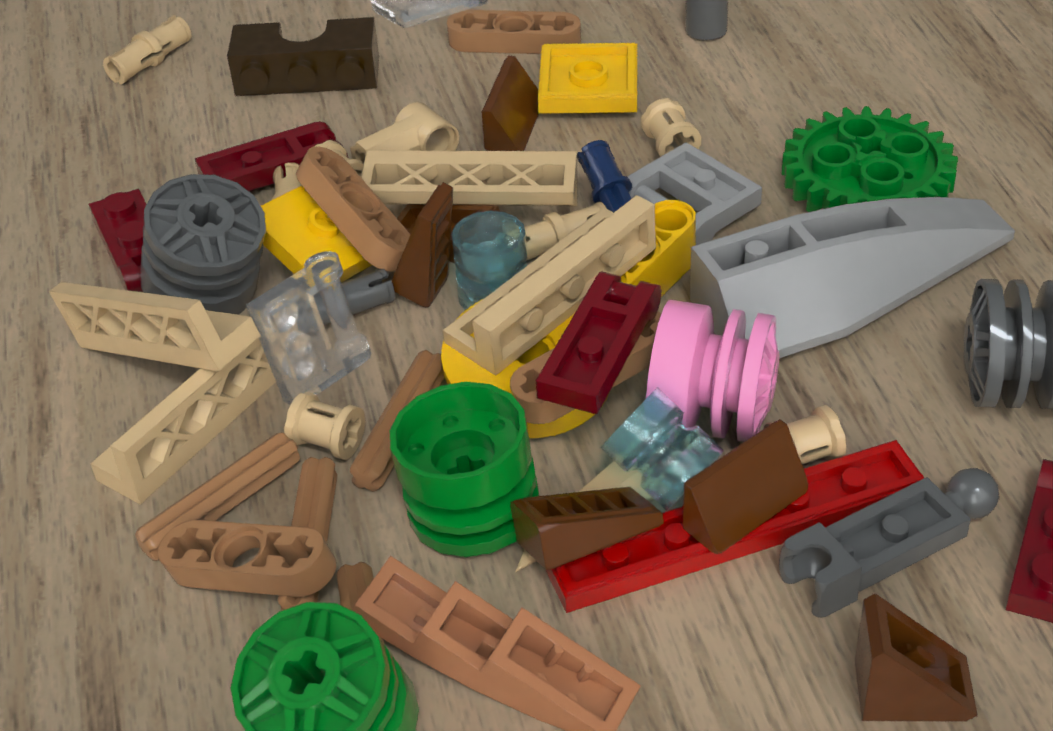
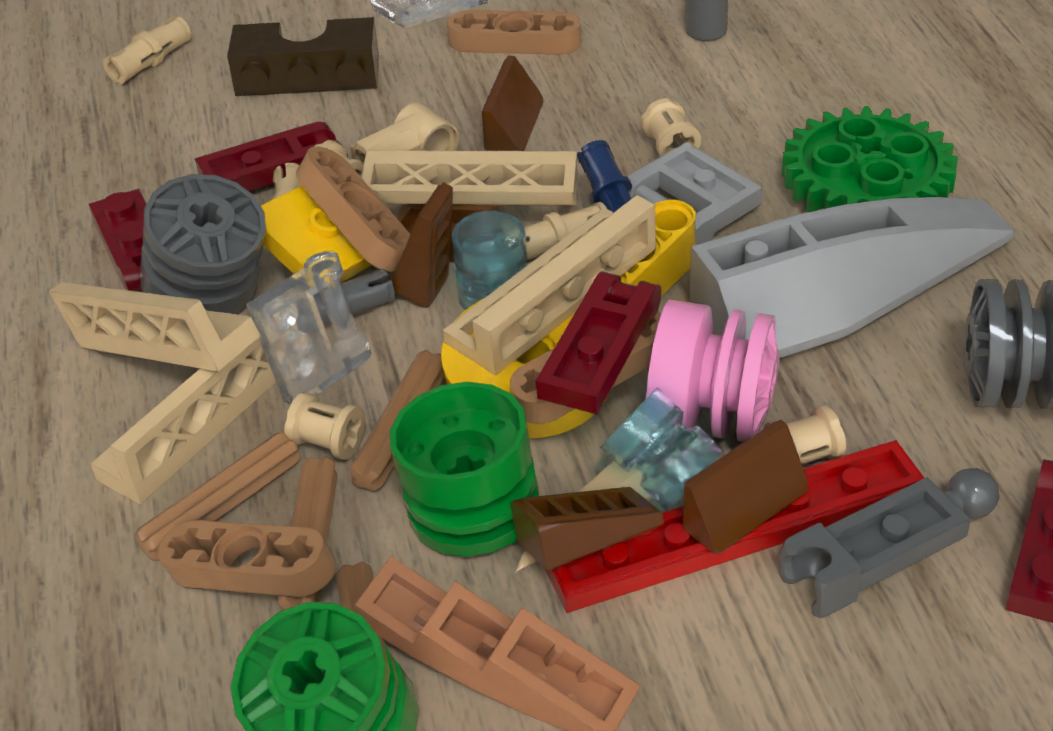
(588, 78): yellow plate -> none
(908, 670): reddish brown slope -> none

